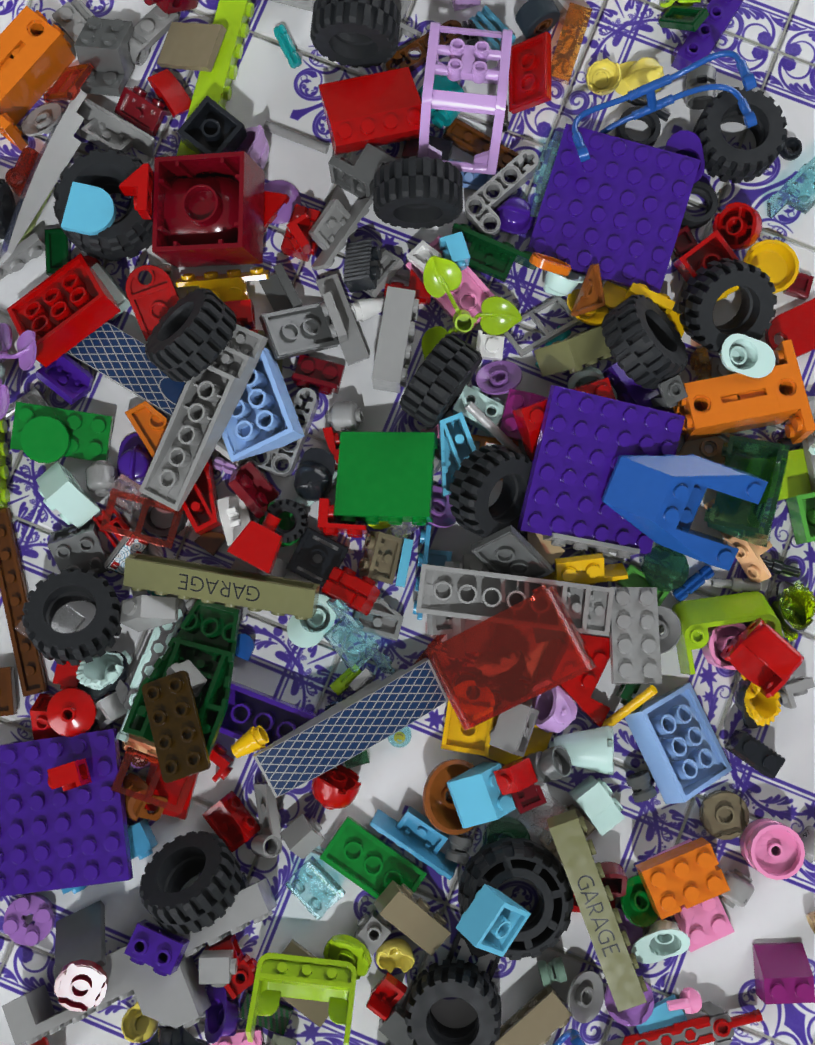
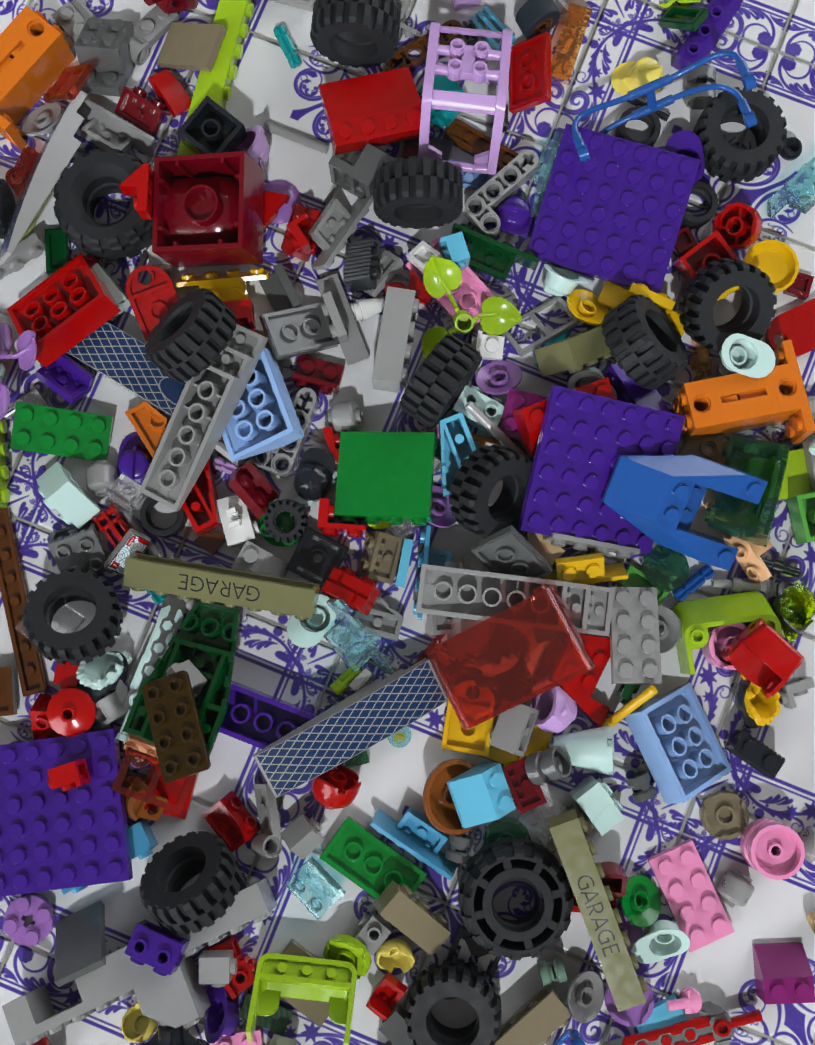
(45, 439): green tile -> none
(81, 985): tile -> none
(88, 210): medium azure tile -> none
(114, 493): clear red window -> none
(148, 612): light grey slope -> none
(222, 760): red bracket -> none
(244, 646): blue tile -> none
(251, 741): yellow cone -> none
(259, 544): red torso -> none
(492, 921): medium azure slope -> none
(515, 776): red brick -> none
(550, 264): orange tile -> none
(591, 293): dark orange tile -> none
(603, 77): light yellow hair -> none
(671, 392): dark grey bracket -> none
(682, 877): orange piece -> none

